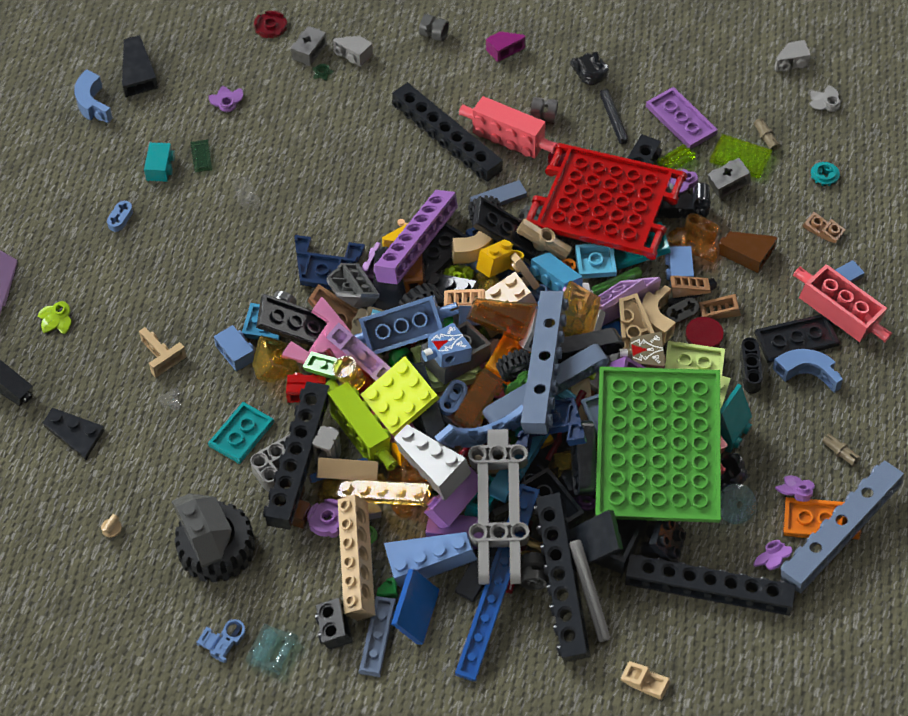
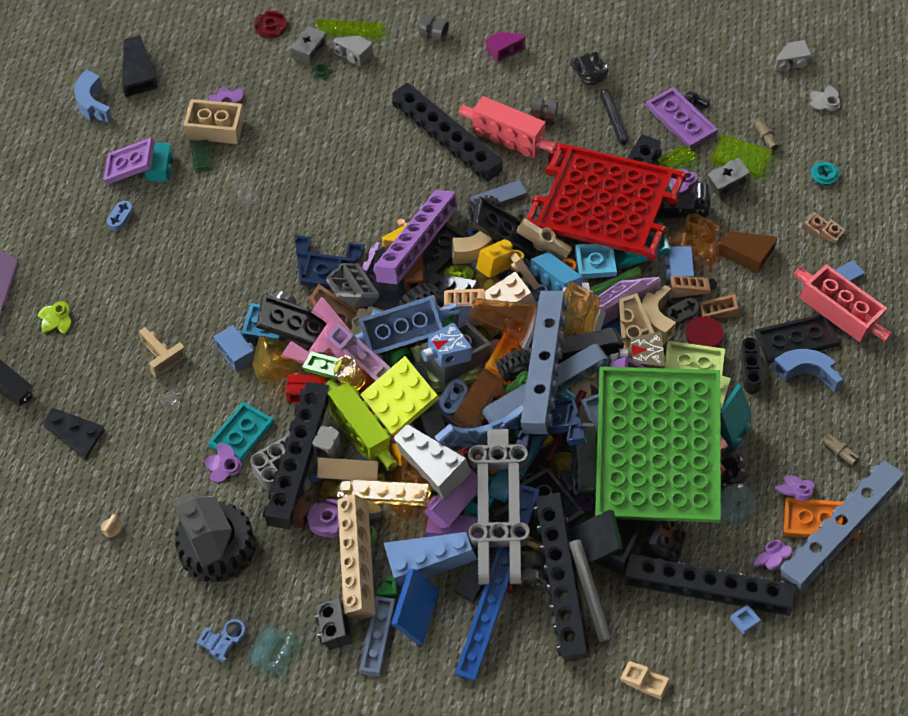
(129, 161): none -> medium lavender plate
(214, 121): none -> tan brick
(220, 463): none -> medium lavender plate
(350, 28): none -> clear neon green tile
(692, 96): none -> black arm
(745, 619): none -> medium blue plate

